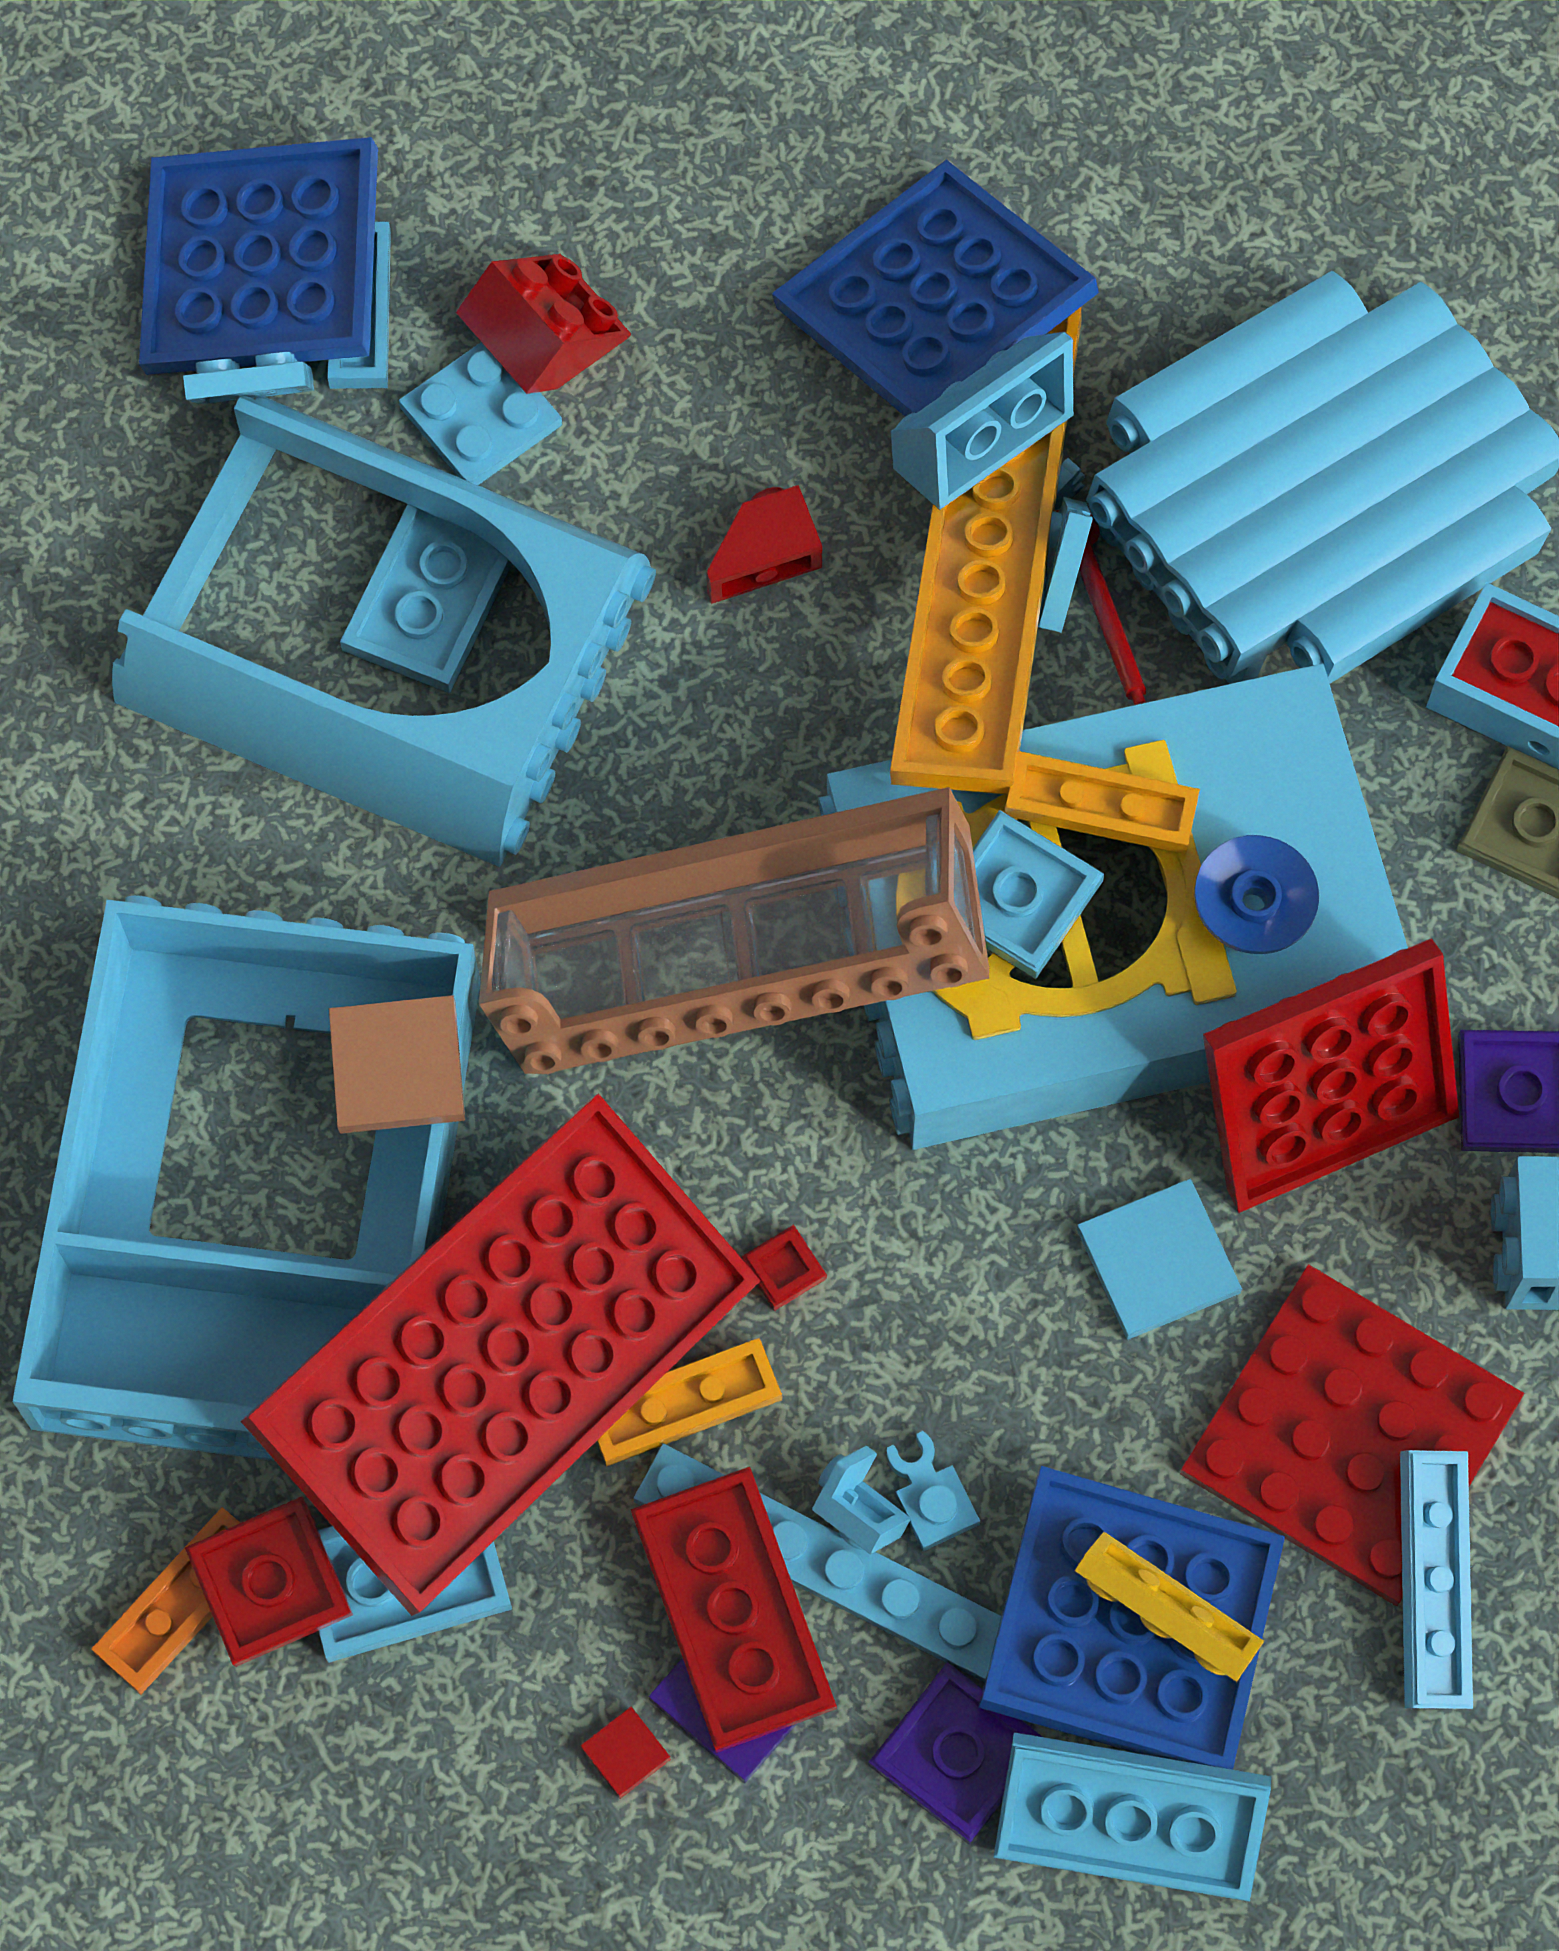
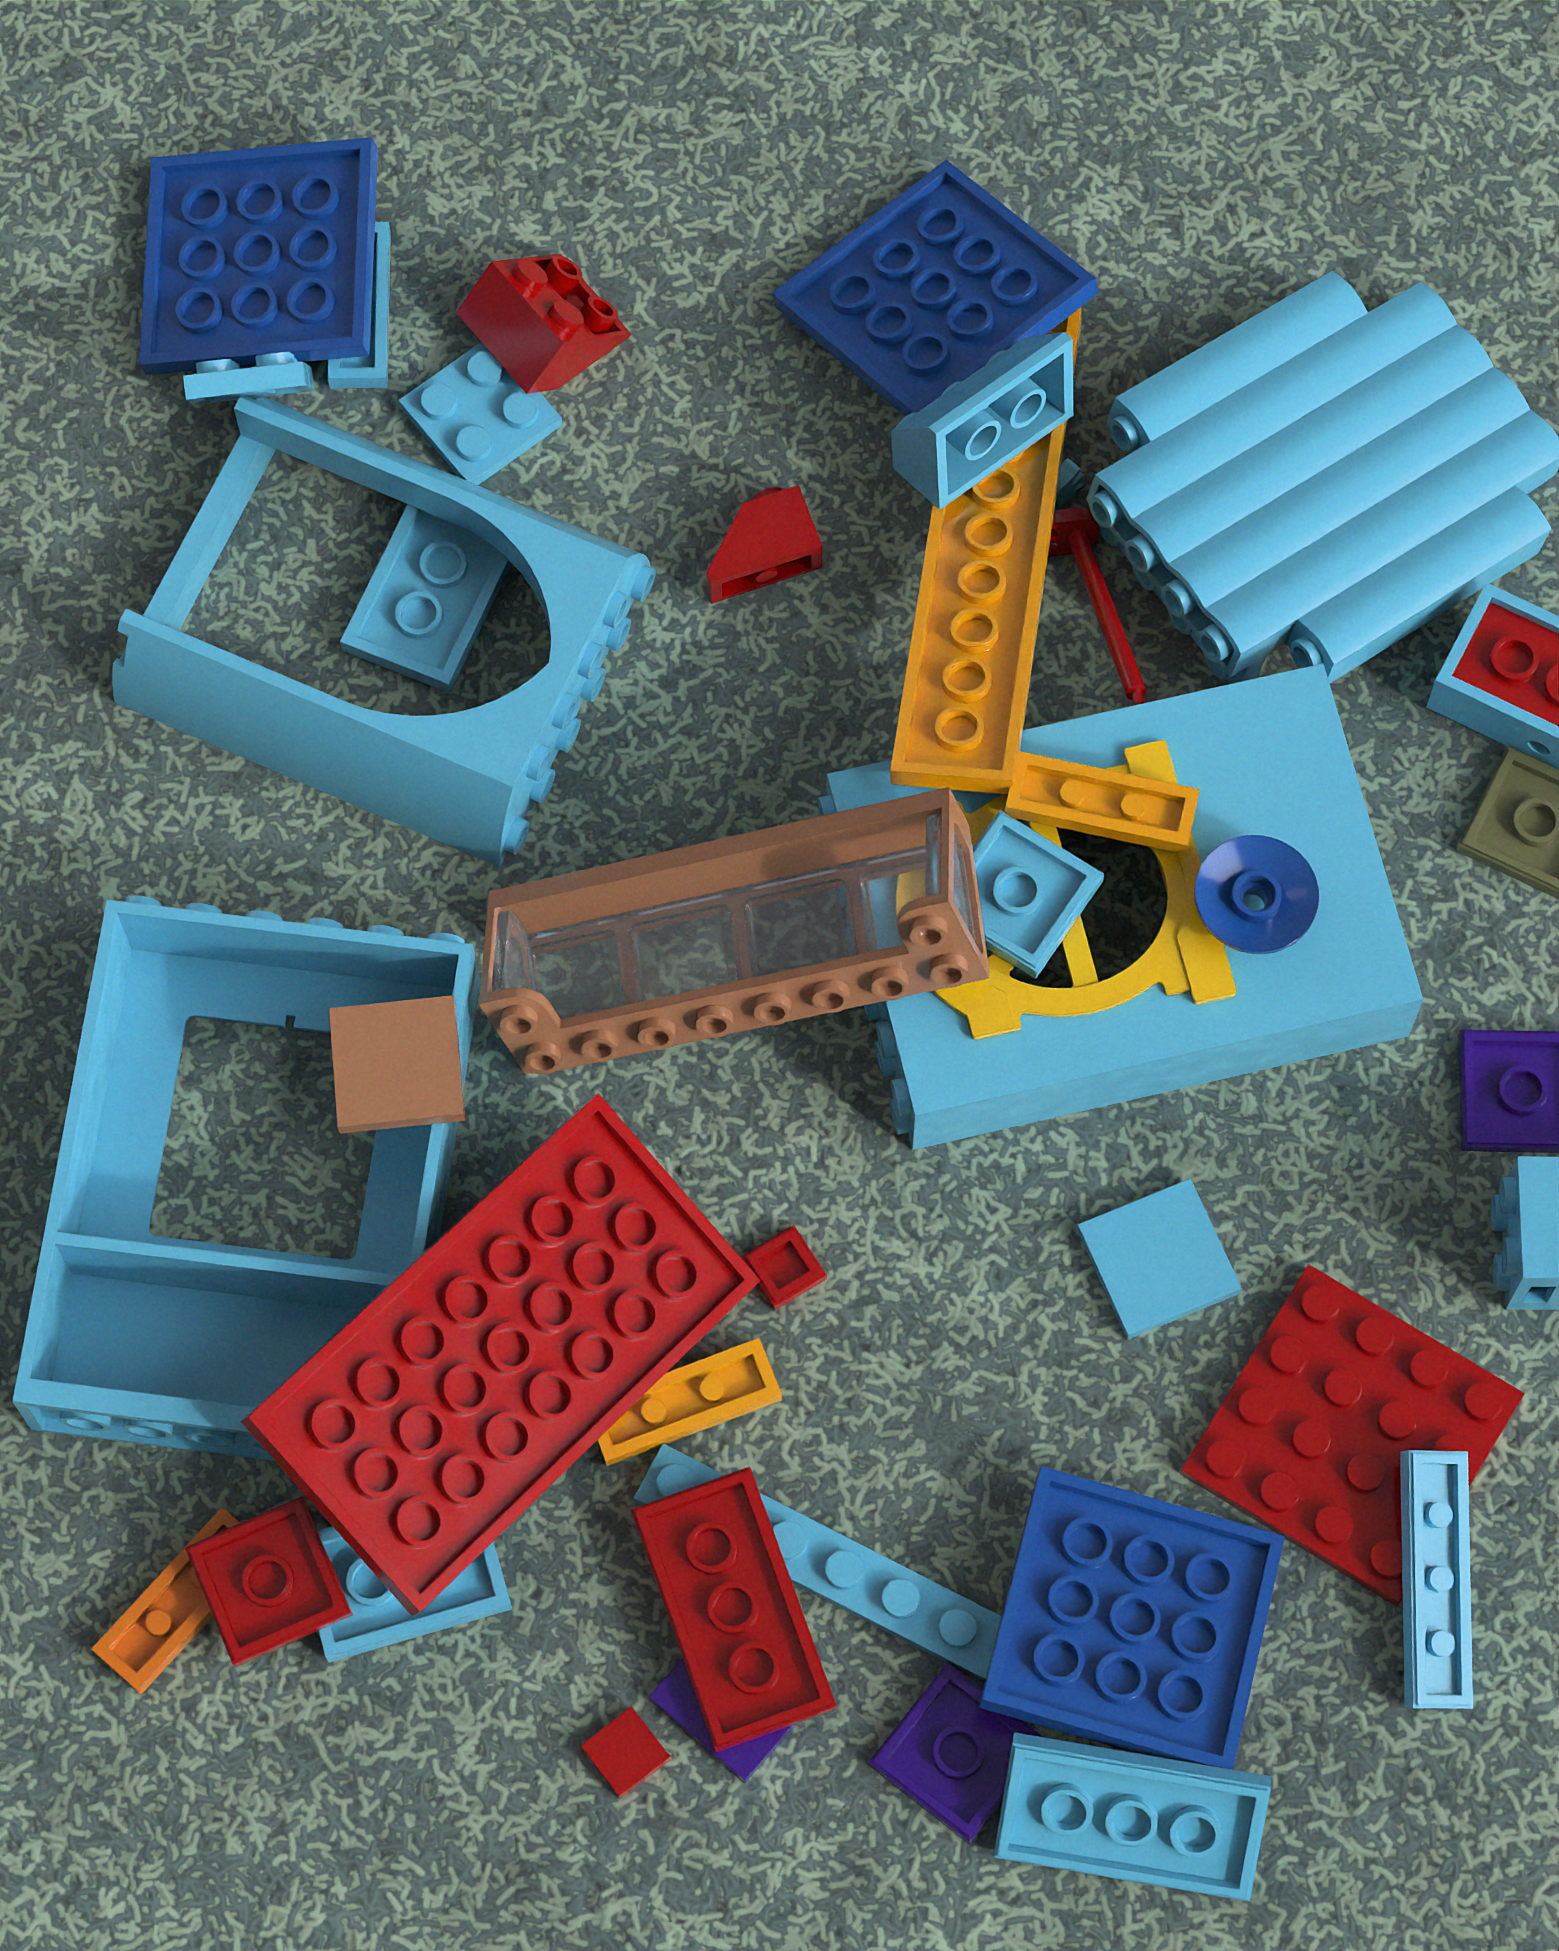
(855, 1508): medium azure bracket -> none
(933, 1499): medium azure plate -> none
(1067, 544): medium azure plate -> none
(1168, 1607): yellow plate -> none
(1333, 1074): red plate -> none

